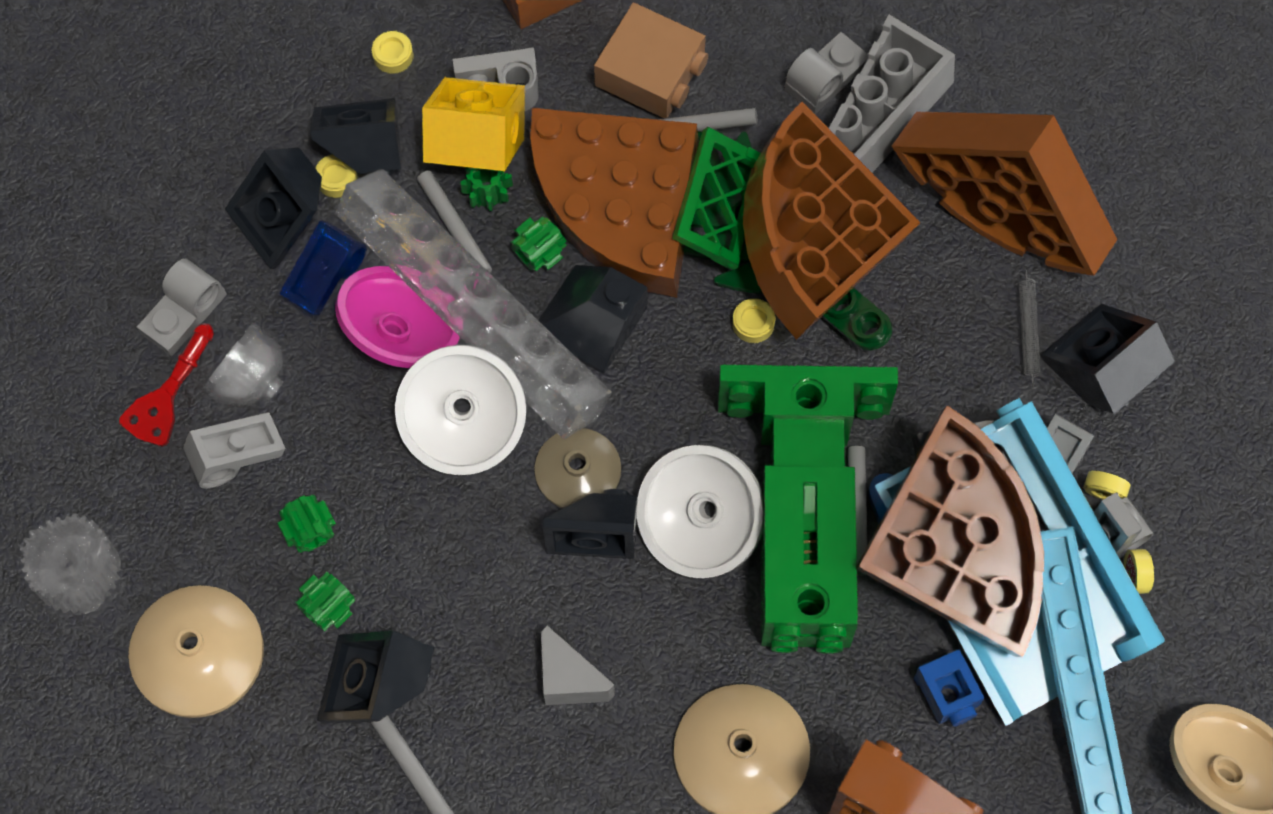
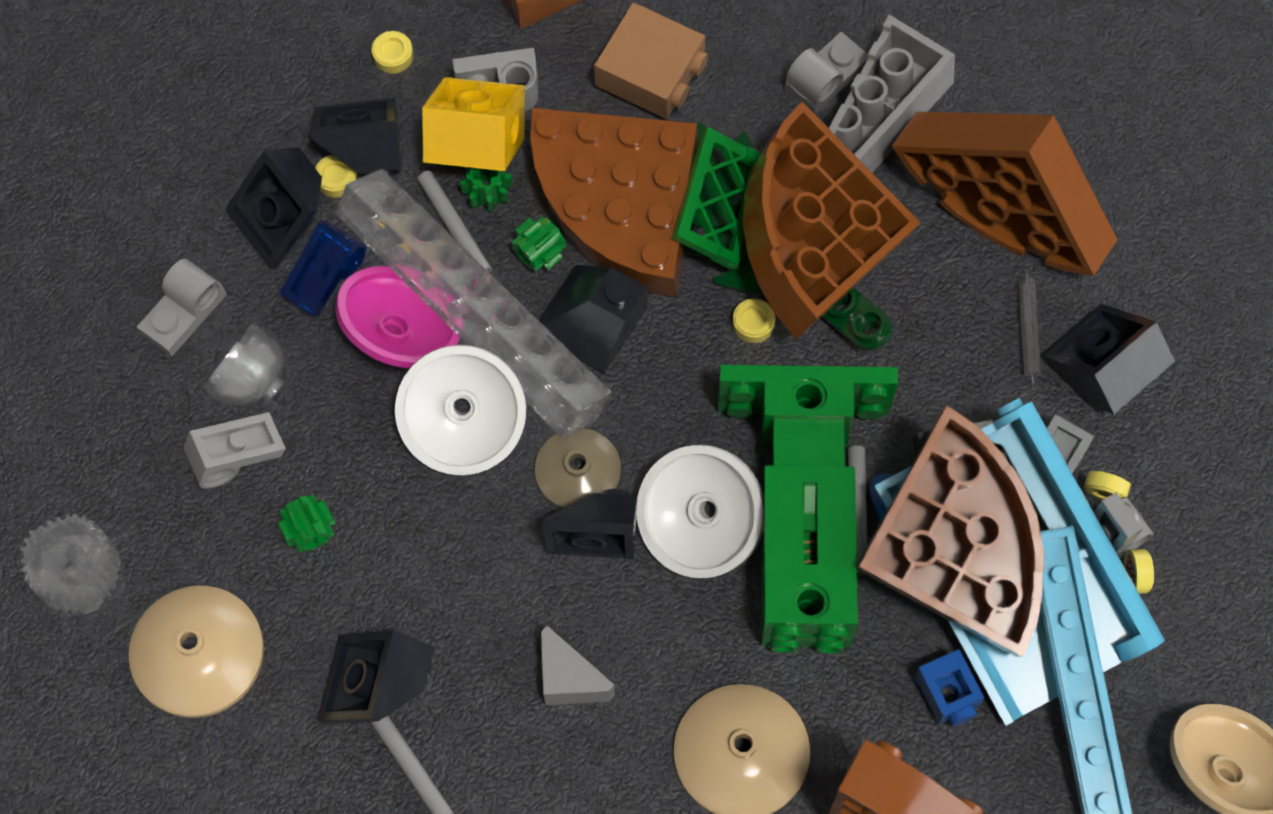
(163, 398): red piece -> none
(325, 601): green gear -> none
(721, 119): light grey bar -> none

